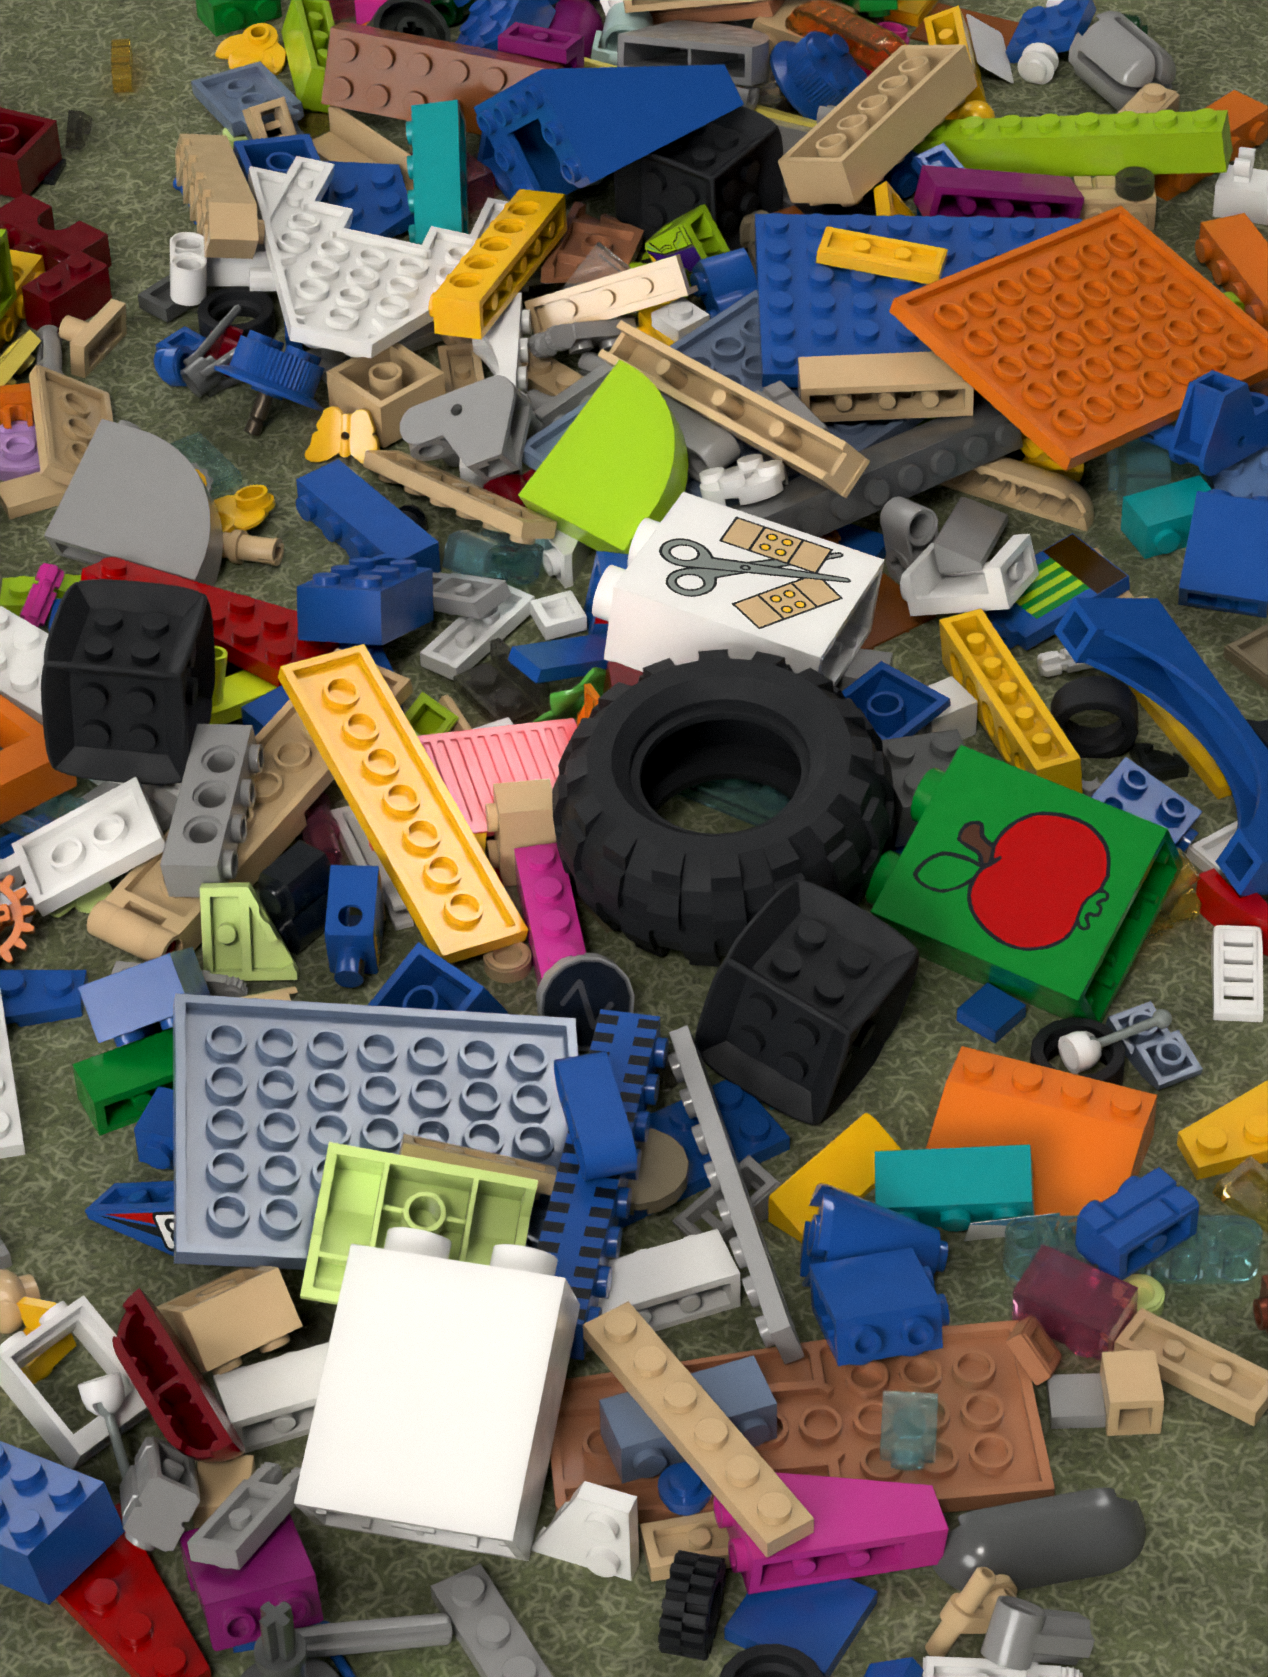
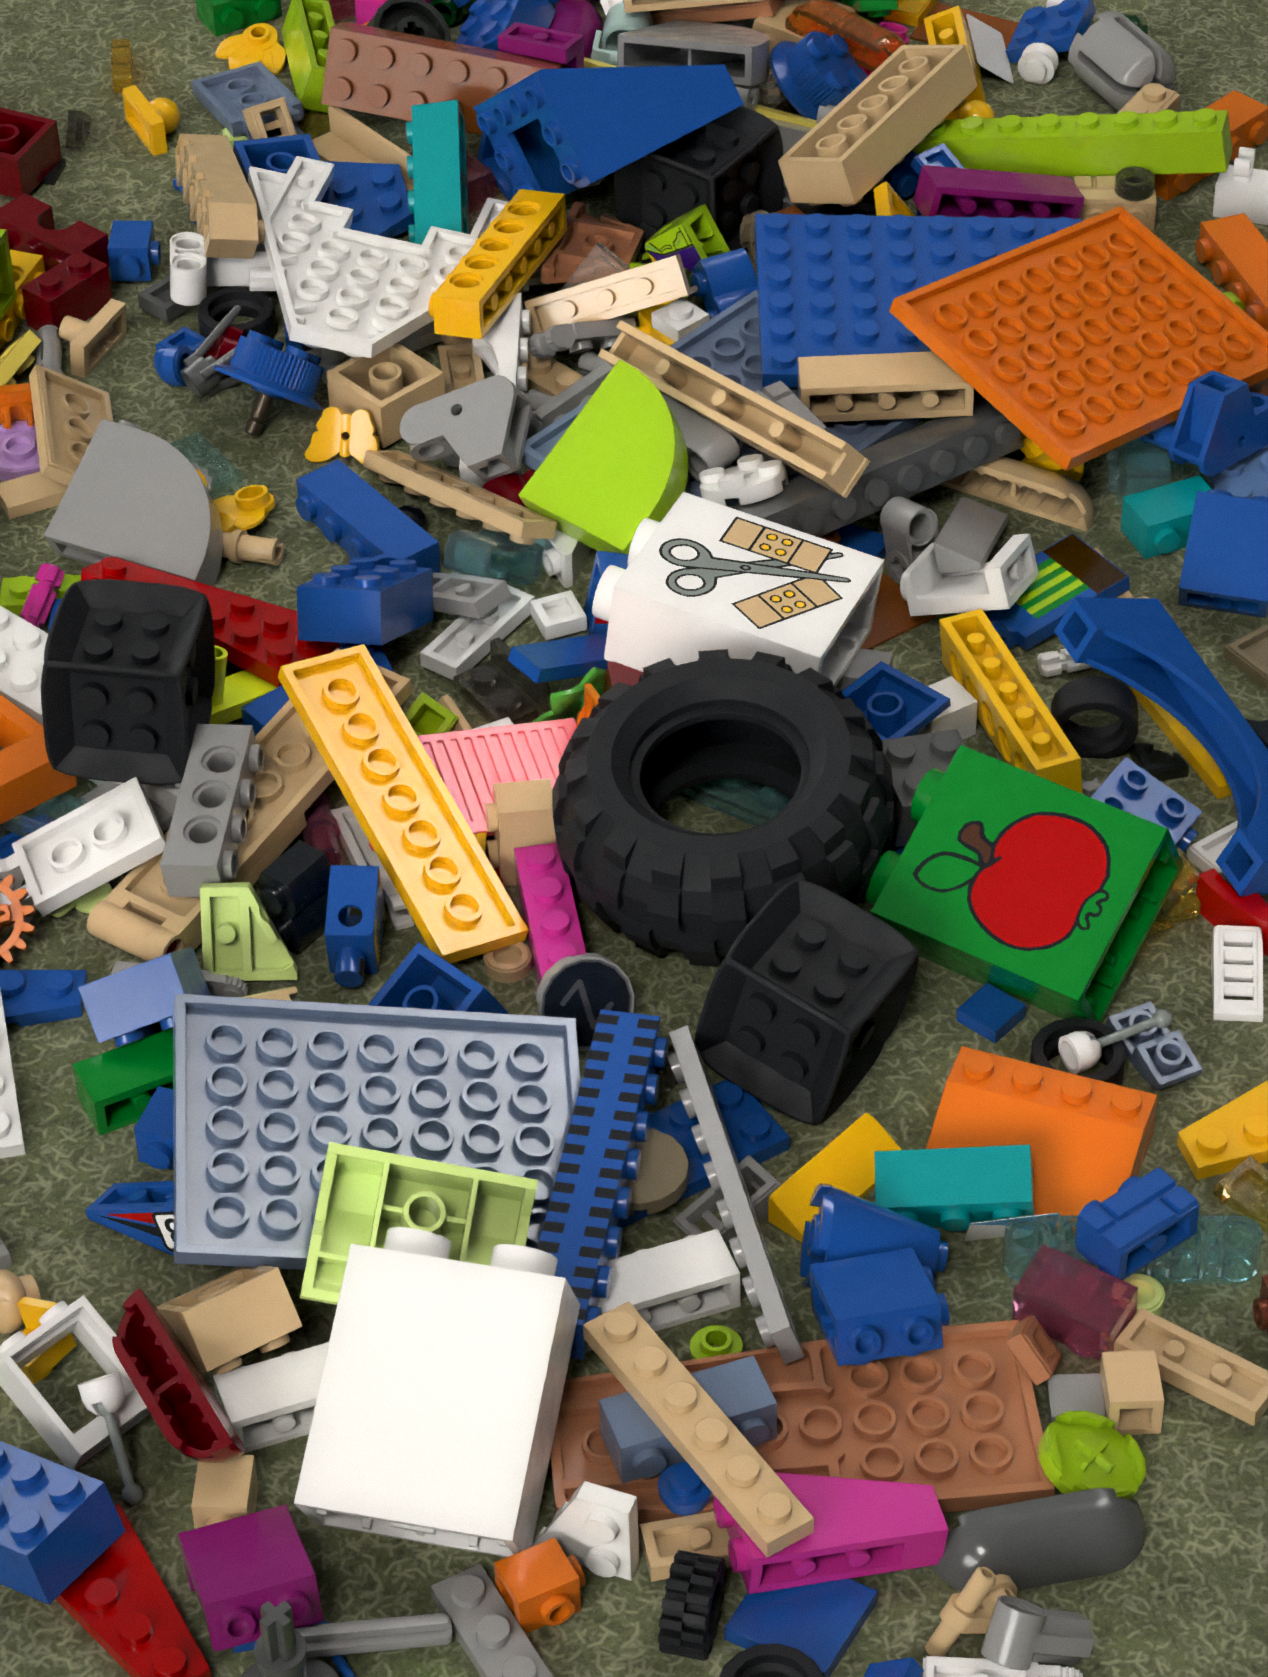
(133, 251): none -> blue brick
(150, 119): none -> yellow tile
(158, 1496): light grey brick -> none
(245, 1518): light grey hinge -> none
(473, 1158): tan plate -> none
(540, 1585): none -> orange brick
(595, 1116): blue beam -> none
(704, 1339): none -> lime plate
(881, 255): yellow tile -> none
(908, 1429): clear light blue bracket -> none
(1087, 1453): none -> lime tile

